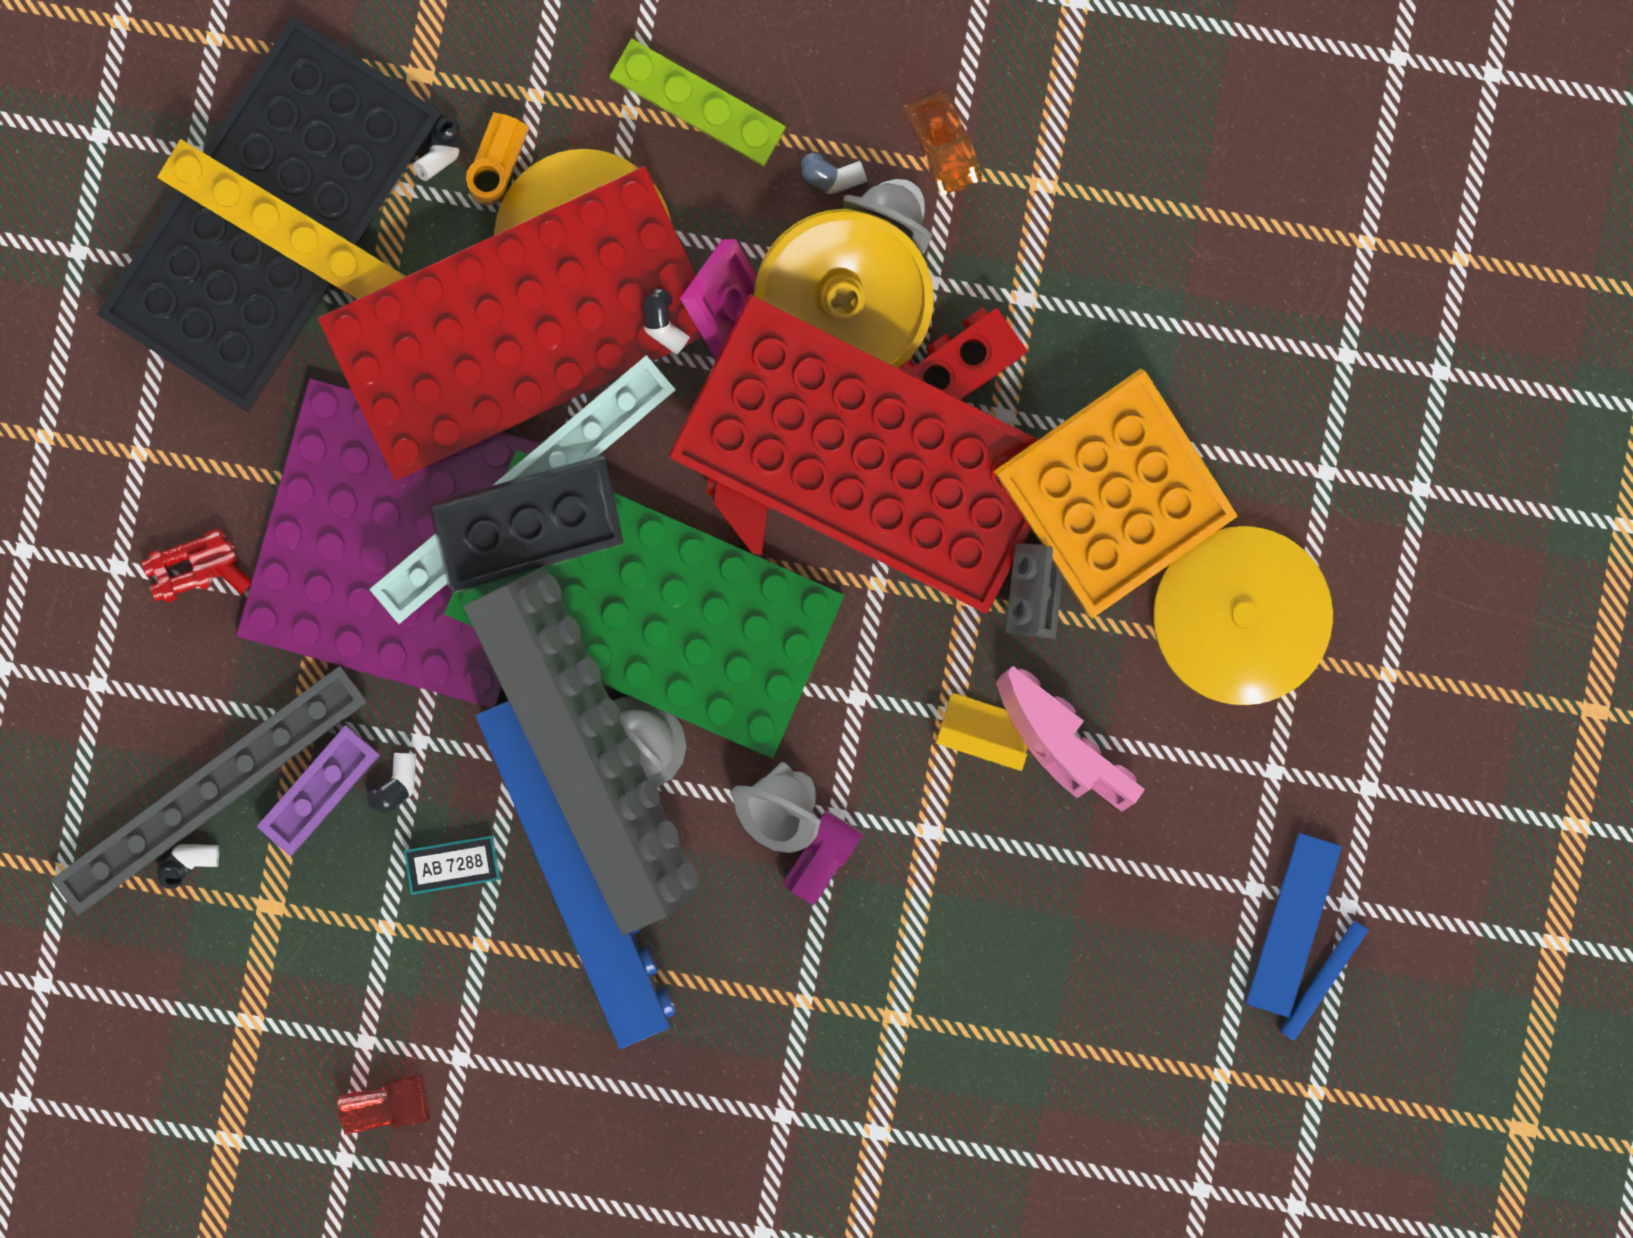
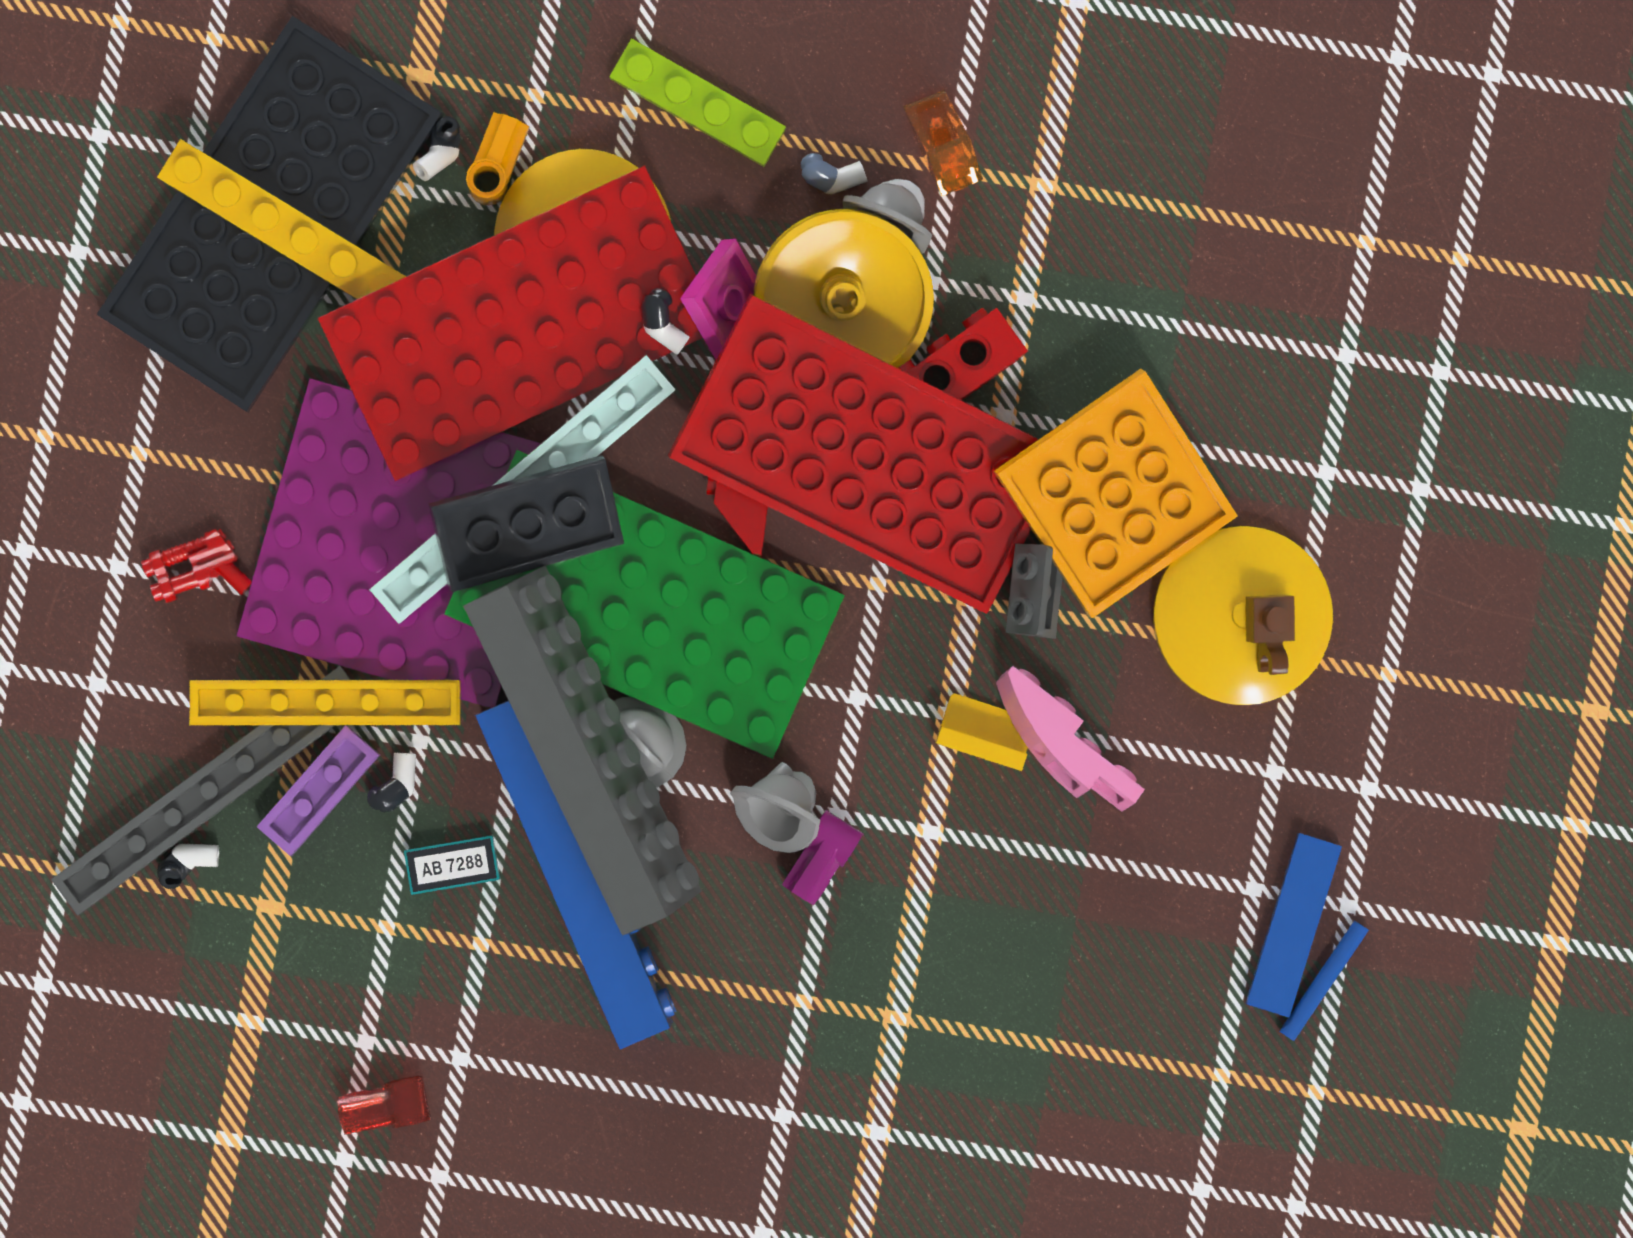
(325, 702): none -> yellow tile
(1269, 623): none -> reddish brown plate

